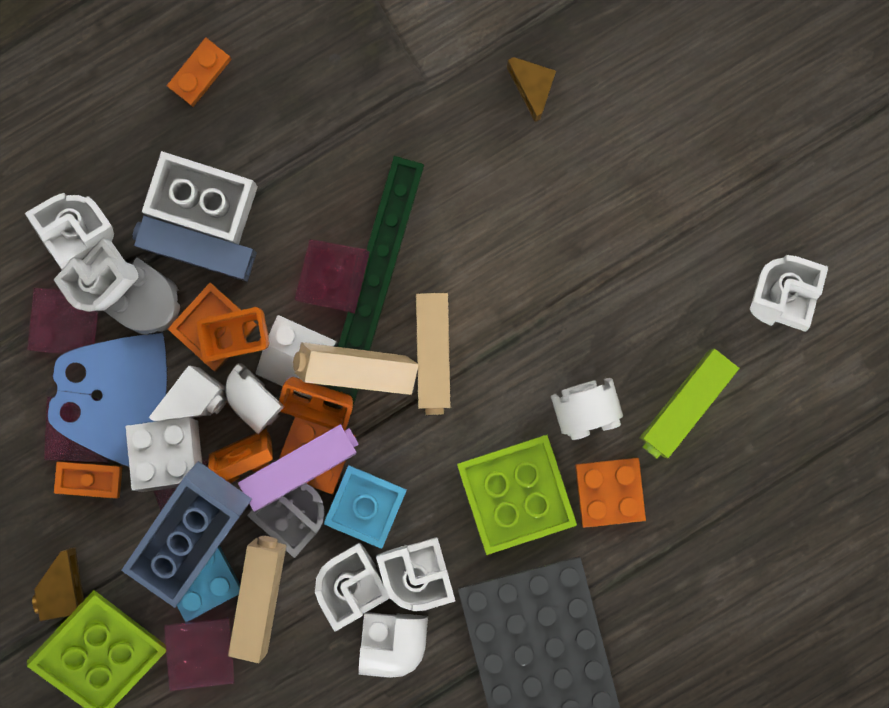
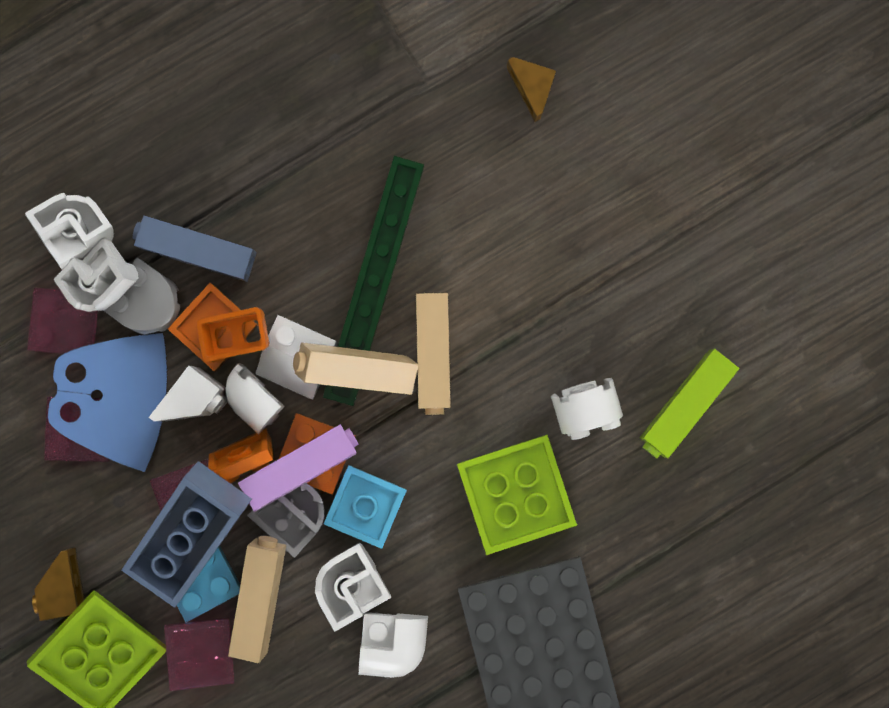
(88, 479): orange plate -> none
(162, 452): white brick -> none
(199, 72): orange plate -> none
(199, 198): white brick -> none
(314, 408): orange piece -> none
(332, 276): clear pink plate -> none
(416, 576): white brick -> none
(610, 492): orange plate -> none
(788, 291): white brick -> none

